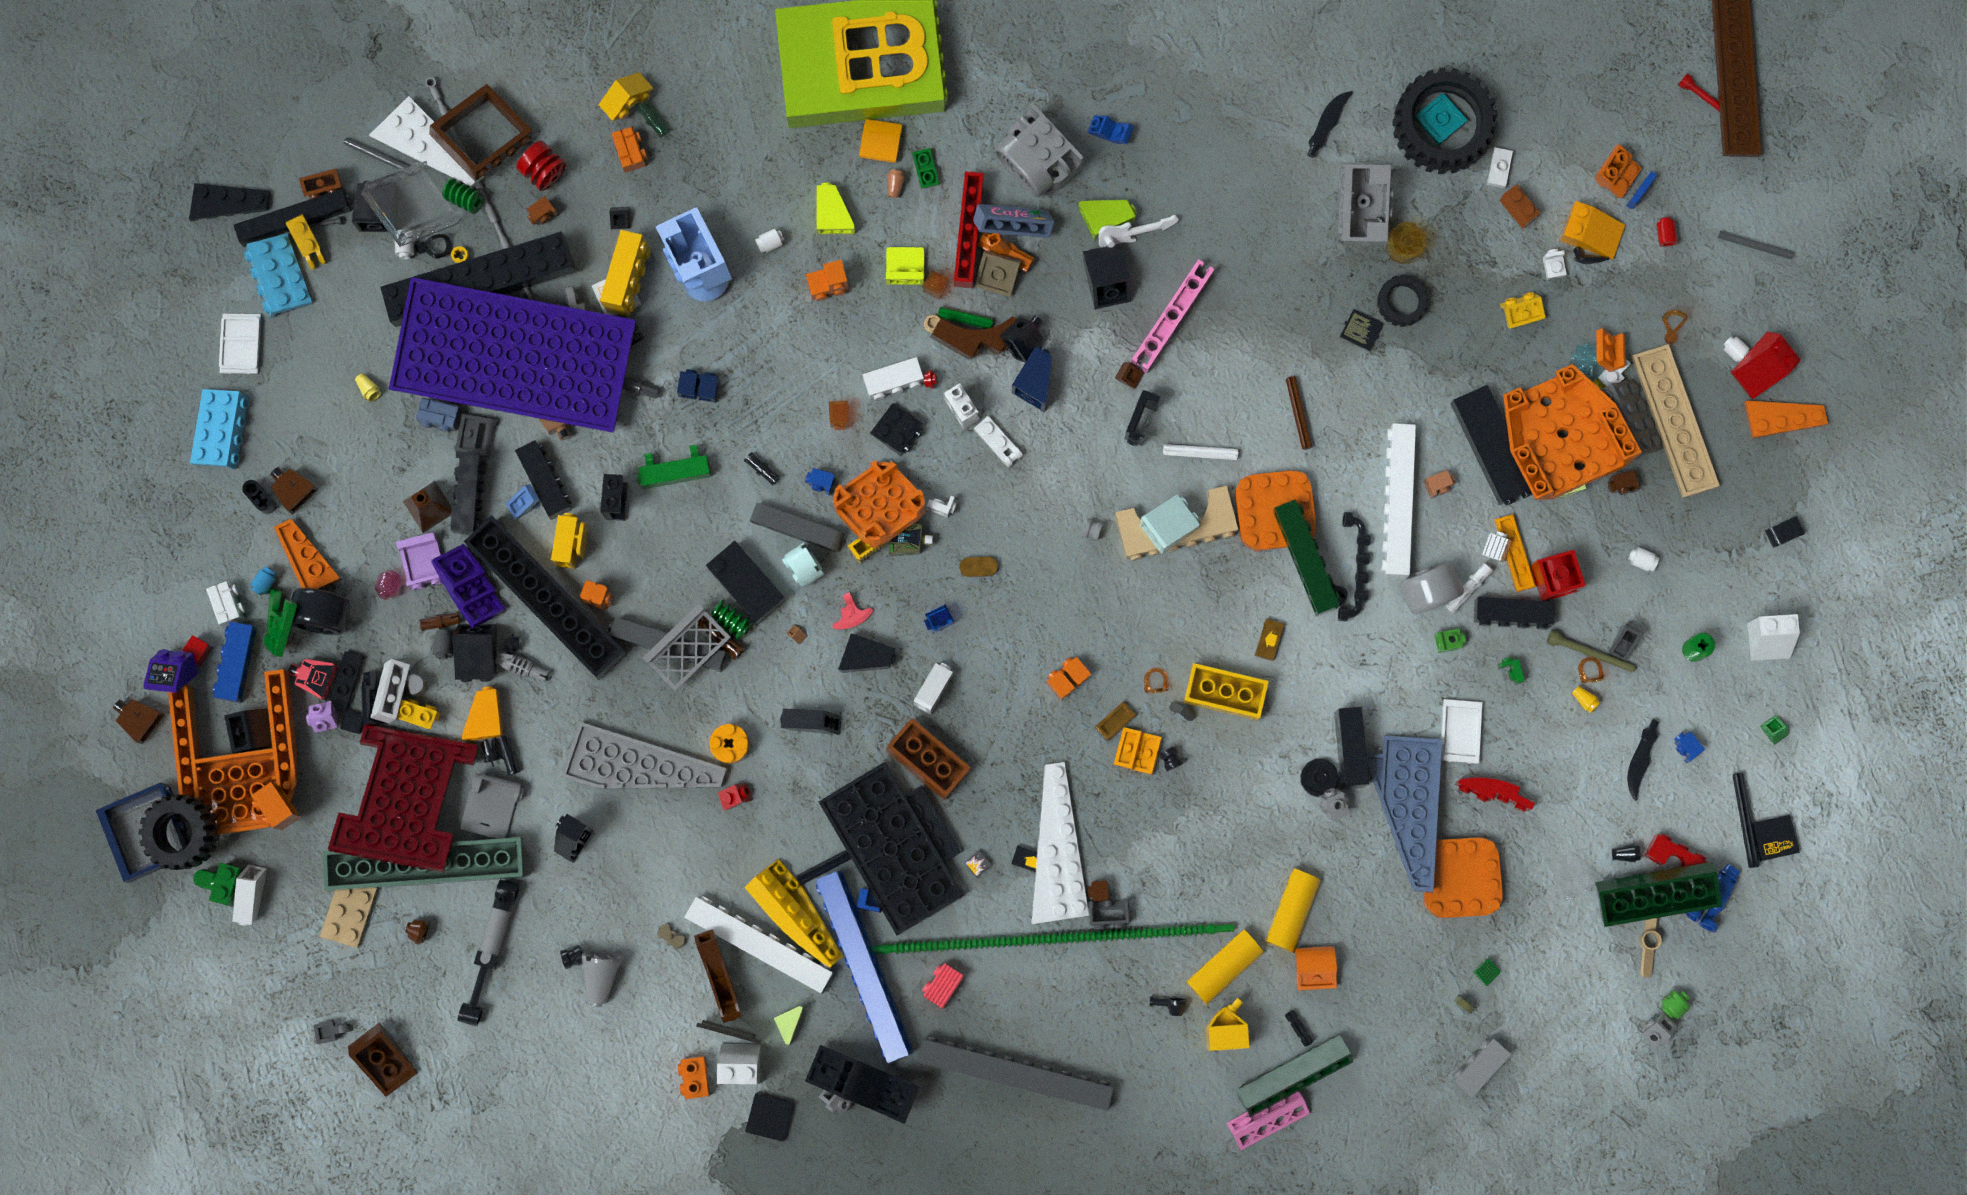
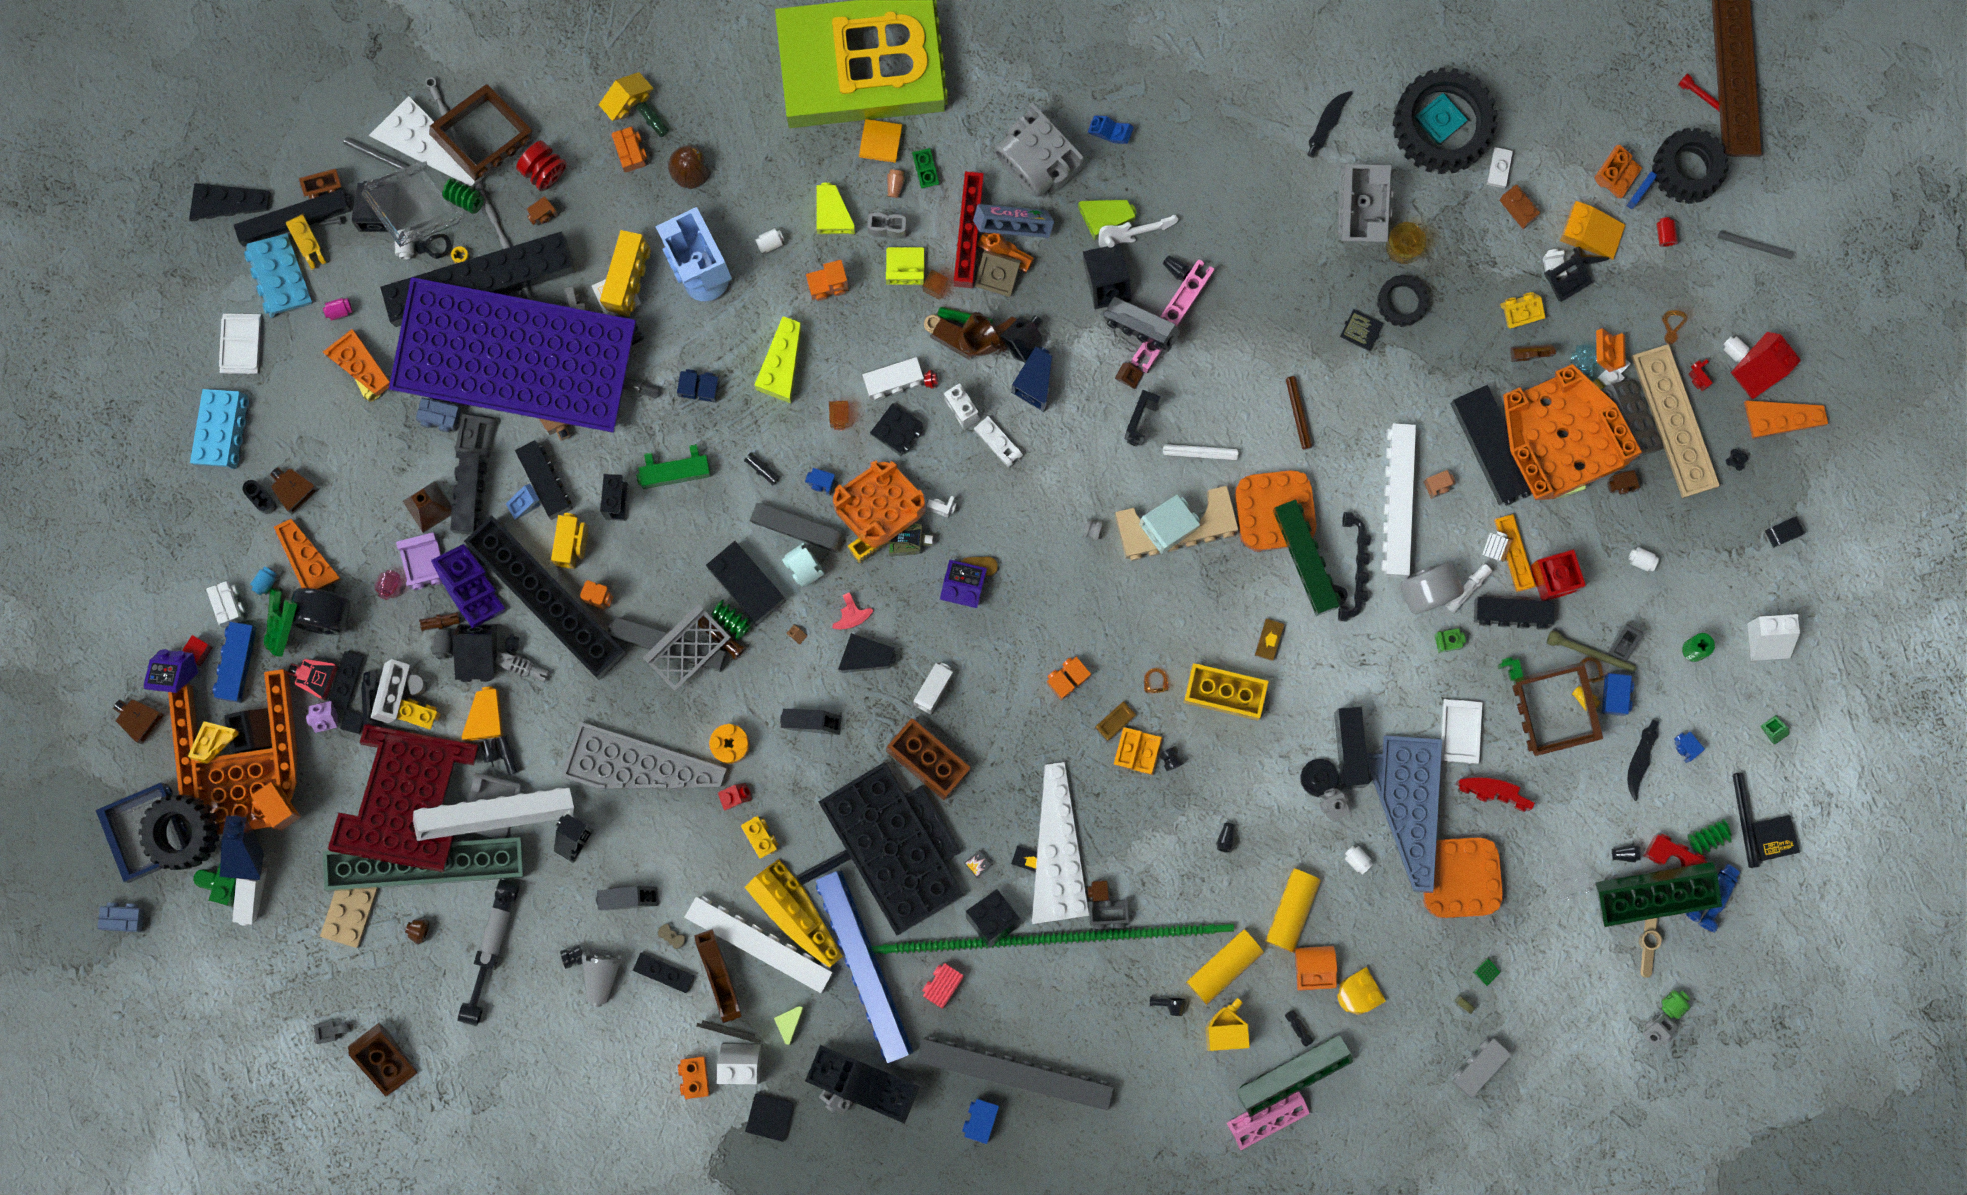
(121, 918): none -> sand blue brick
(211, 741): none -> yellow wing
(240, 850): none -> dark blue slope
(337, 309): none -> dark pink brick
(356, 360): none -> orange wing
(492, 813): none -> white brick
(619, 217): black slope -> none
(627, 898): none -> black slope
(663, 973): none -> black plate
(688, 167): none -> reddish brown hair
(759, 838): none -> yellow bracket
(779, 366): none -> neon yellow wedge
(867, 901): blue panel -> none
(882, 225): none -> light grey brick
(938, 619): clear blue brick -> none
(963, 583): none -> dark purple slope
(979, 336): none -> reddish brown hair
(981, 1121): none -> blue brick
(993, 918): none -> black brick
(1141, 324): none -> piece
(1177, 268): none -> black cone
(1182, 711): dark grey tile -> none
(1226, 839): none -> black cone
(1358, 859): none -> white brick
(1359, 993): none -> yellow slope
(1527, 353): none -> reddish brown slope
(1571, 282): none -> black plate
(1596, 733): none -> reddish brown window
(1617, 694): none -> blue brick
(1699, 378): none -> red bracket
(1703, 146): none -> black tyre
(1710, 836): none -> green piece
(1737, 464): none -> black plate

